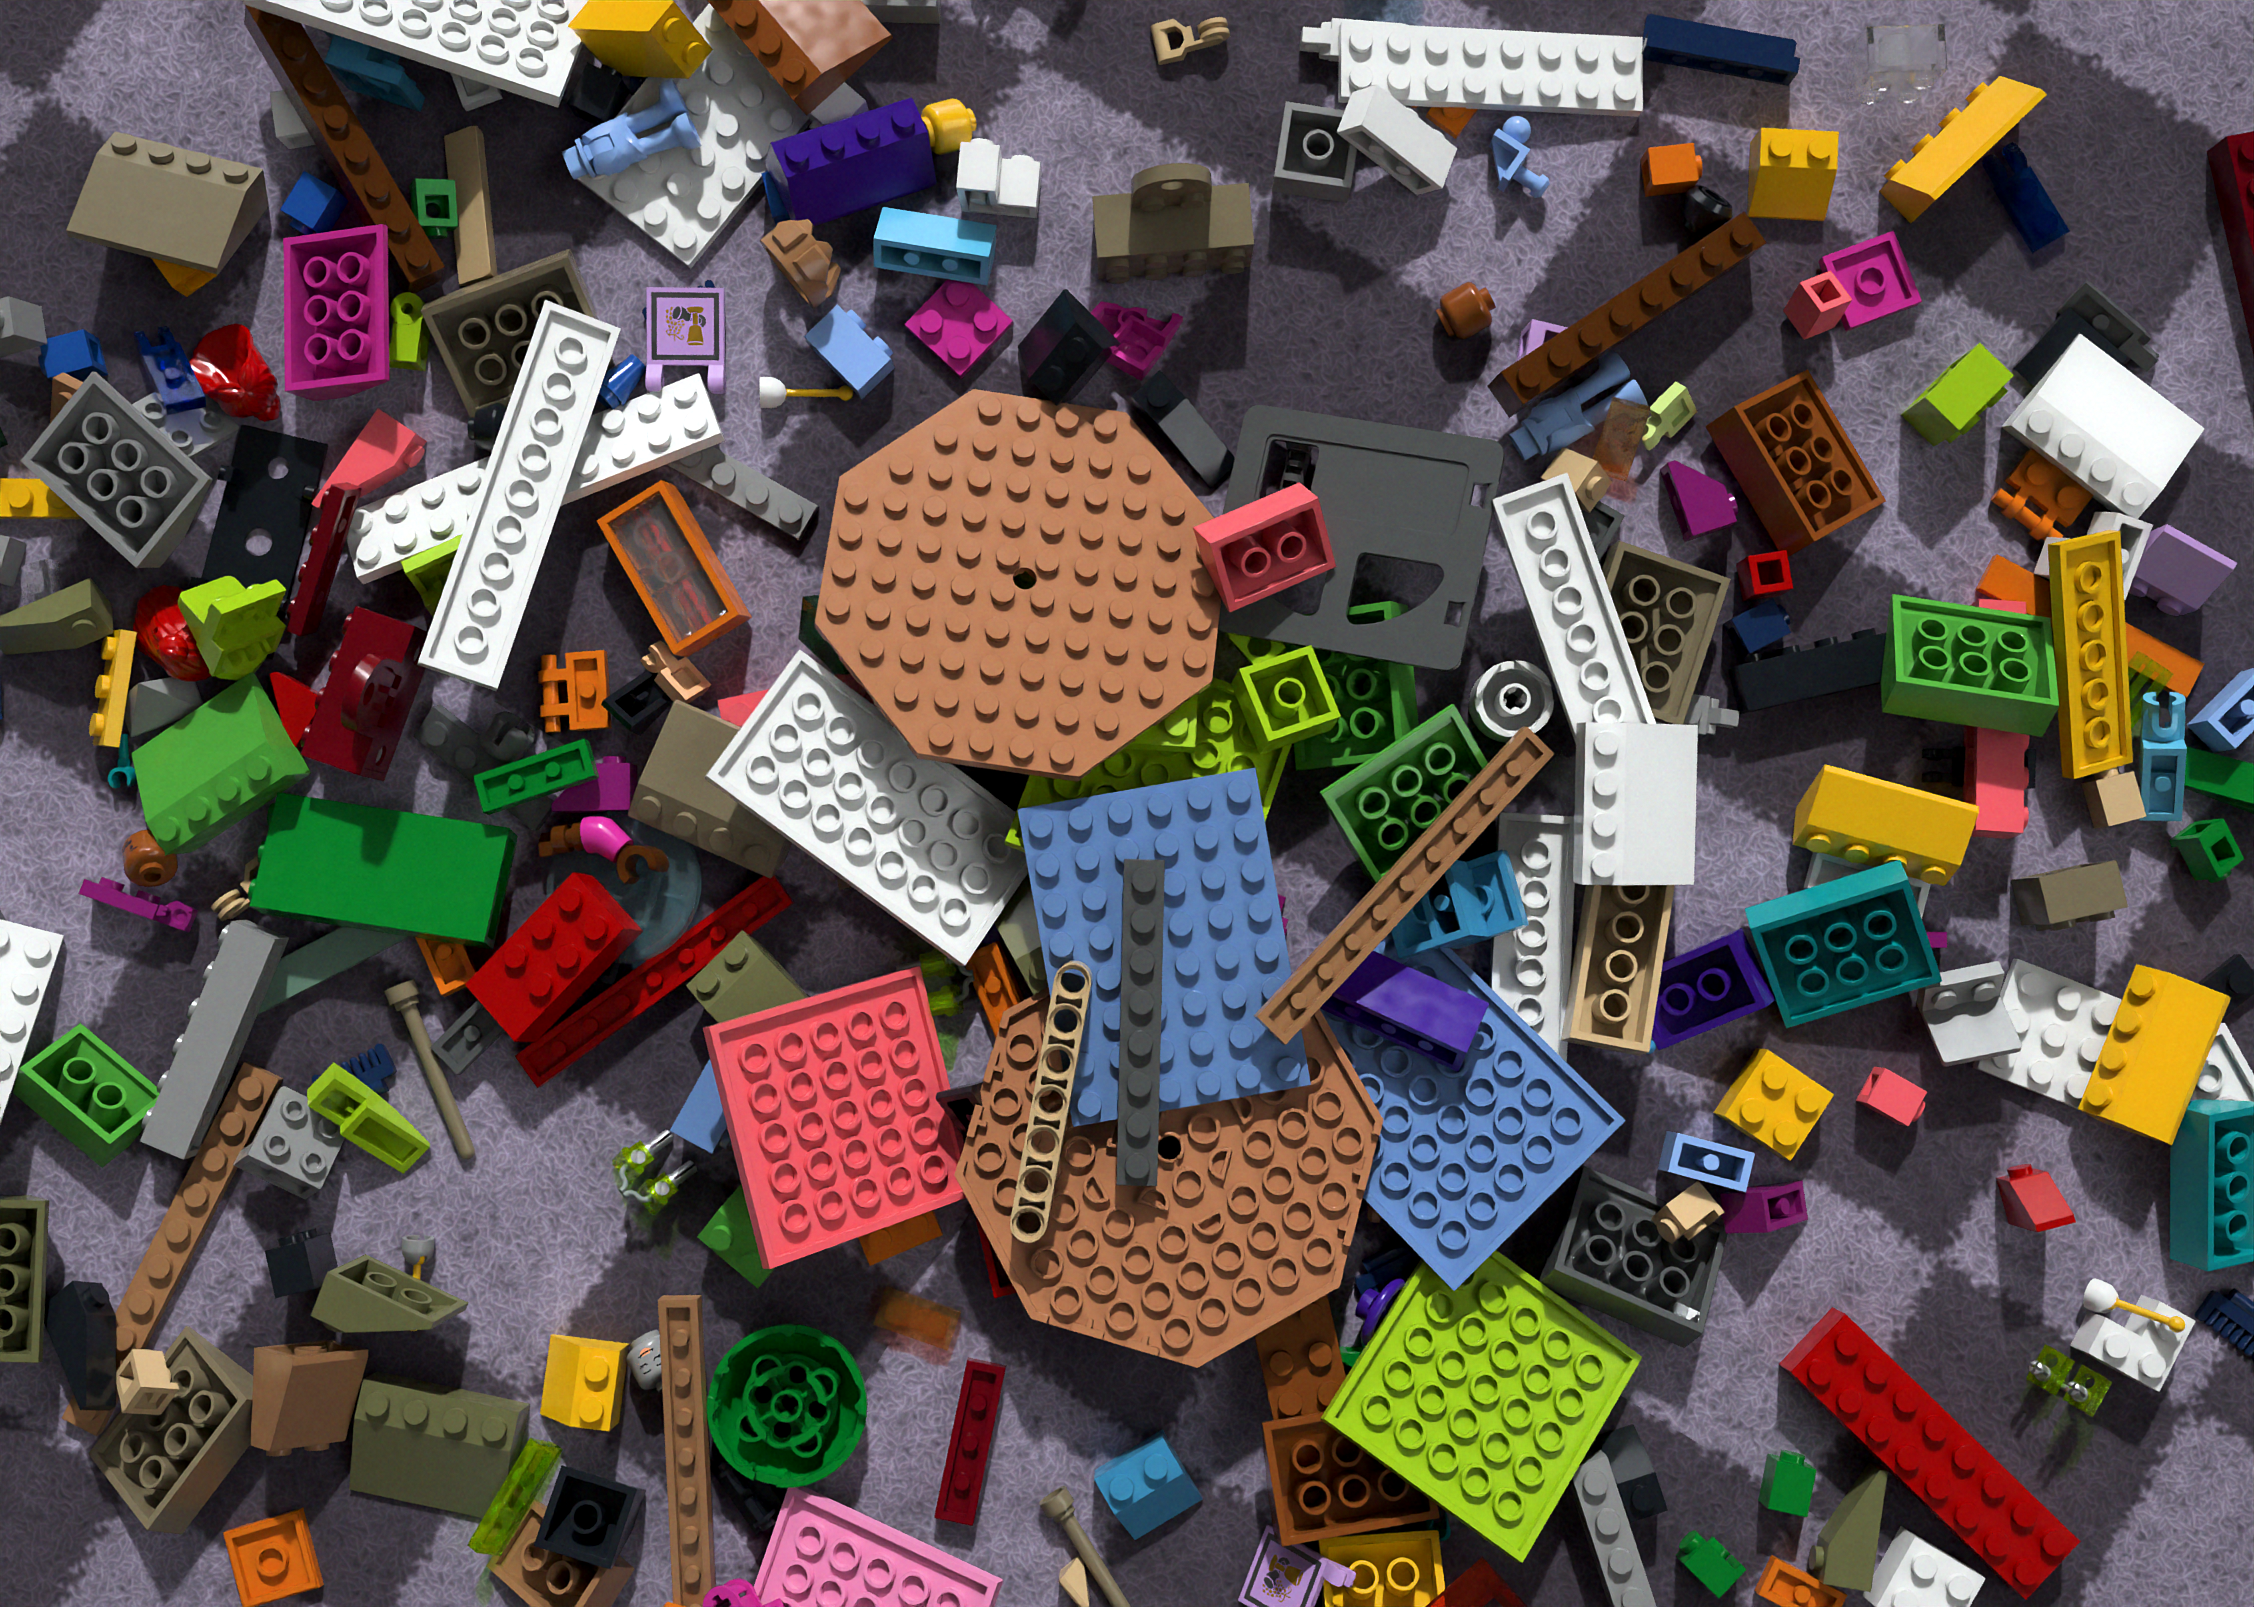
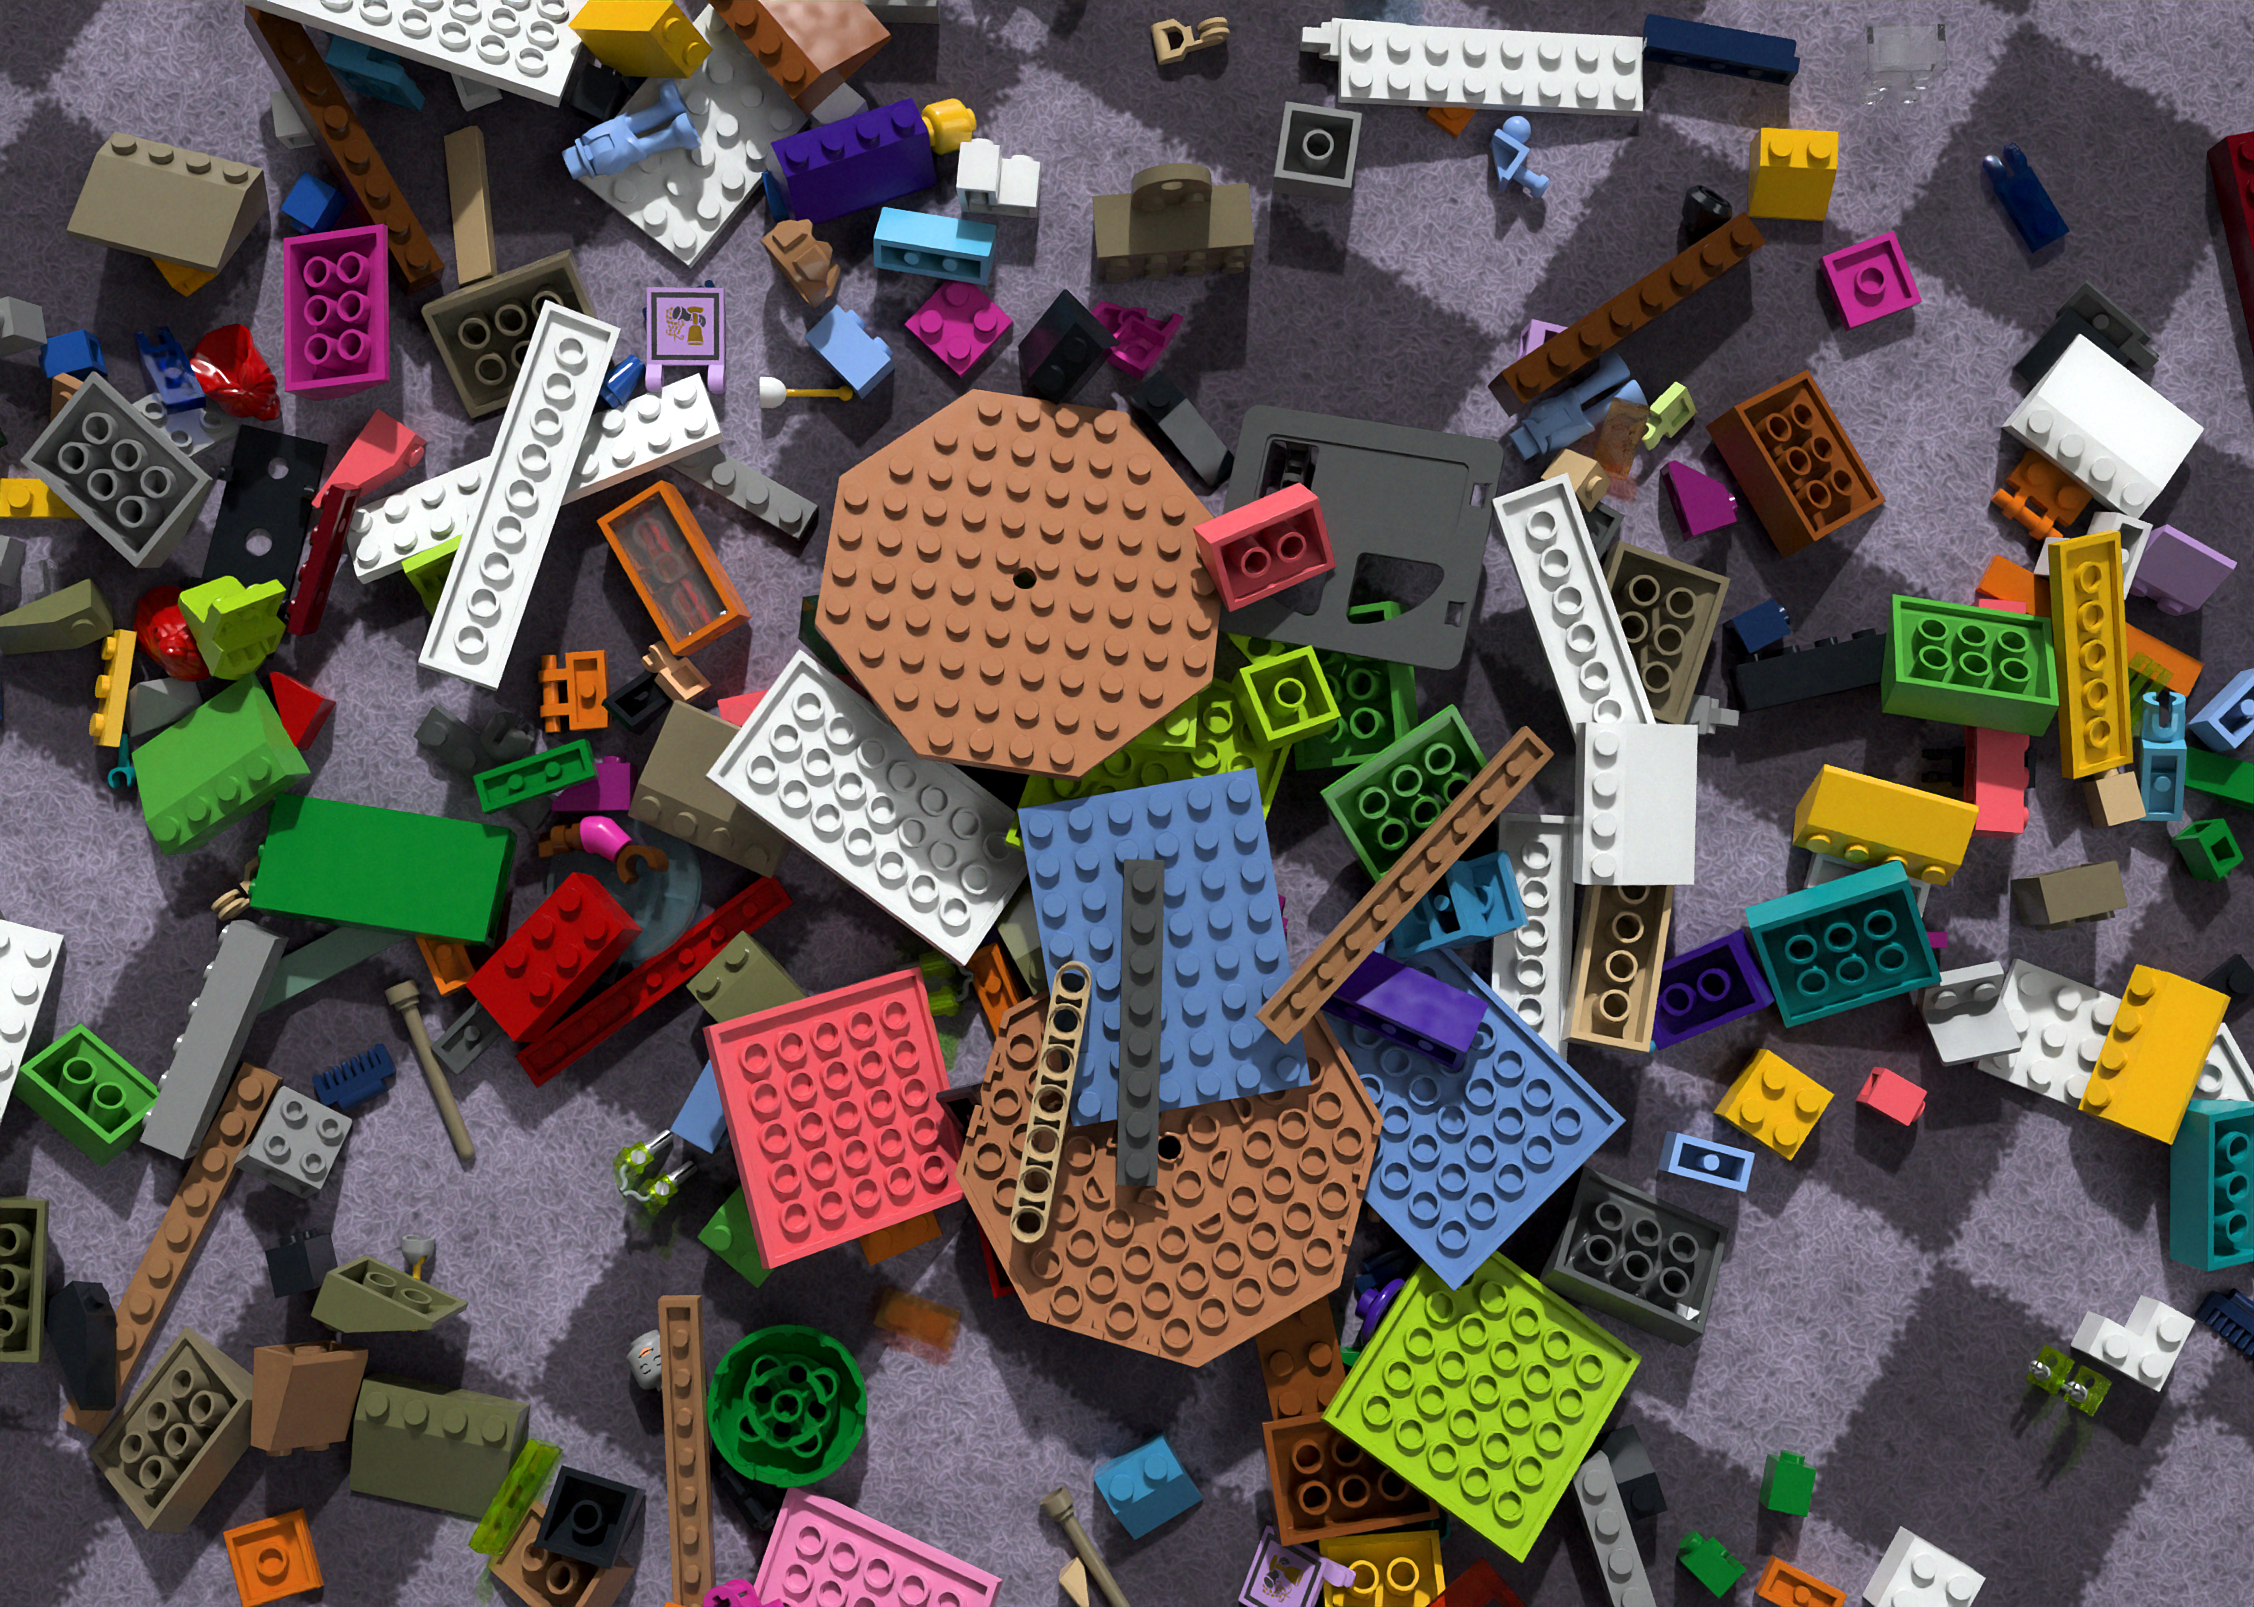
(144, 904): magenta hinge -> none
(145, 1383): tan brick -> none
(146, 860): dark orange head -> none
(366, 695): dark red brick -> none
(366, 1118): lime slope -> none
(409, 333): lime leg -> none
(441, 195): green brick -> none
(485, 426): black cone -> none
(584, 1382): yellow slope -> none
(970, 1441): dark red plate -> none
(1397, 139): white brick -> none
(1466, 310): dark orange head -> none
(1506, 678): white brick -> none
(1670, 169): orange brick -> none
(1687, 1214): tan brick -> none
(1764, 575): red brick -> none
(1764, 1207): magenta slope -> none
(1817, 305): coral brick -> none
(1850, 1537): olive slope -> none
(1929, 1453): red brick -> none
(1959, 145): yellow slope -> none
(1959, 396): lime brick -> none
(2033, 1199): slope -> none
(2103, 1299): hinge -> none

